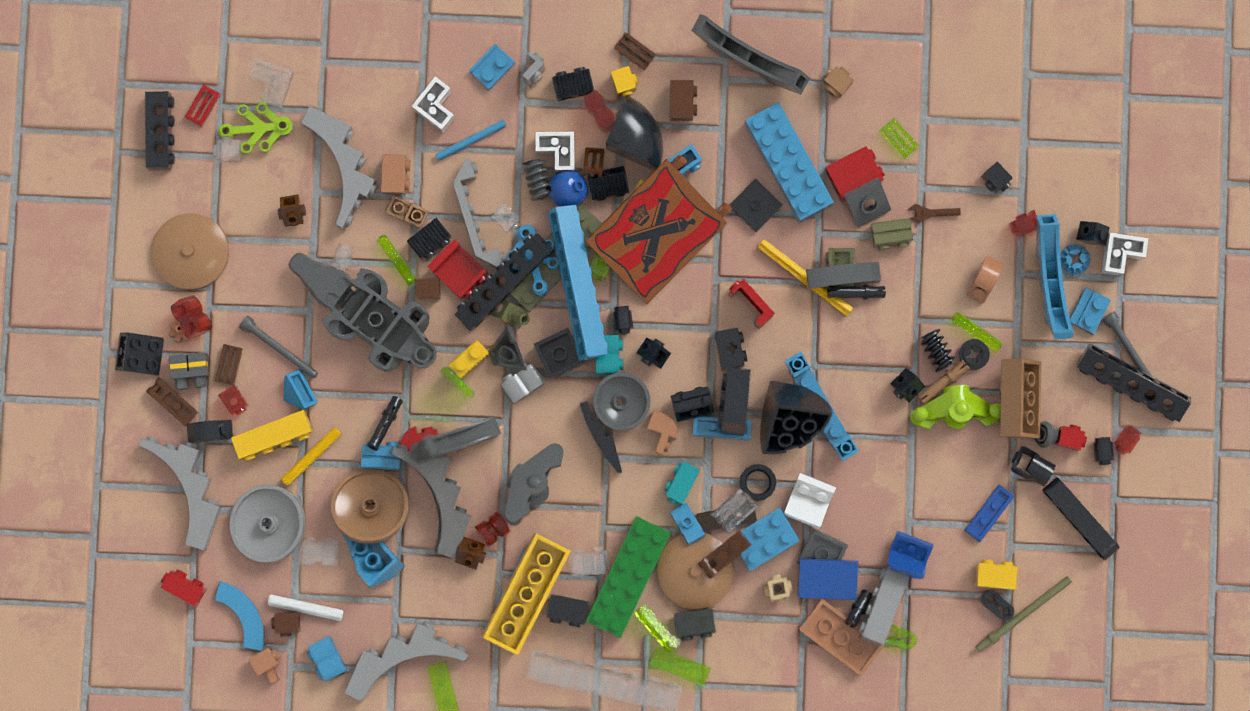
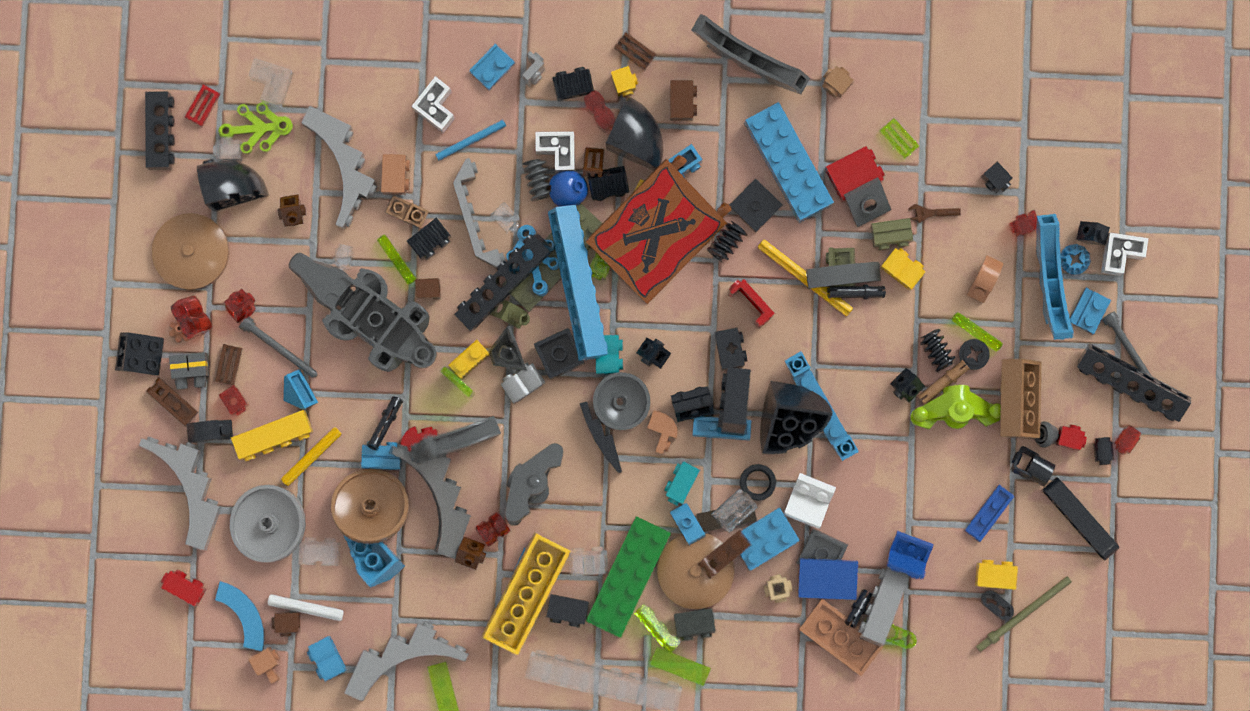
(229, 184): none -> black brick
(240, 305): none -> clear red brick
(458, 270): red panel -> none
(622, 319): black brick -> none
(726, 241): none -> black piece
(903, 269): none -> yellow brick

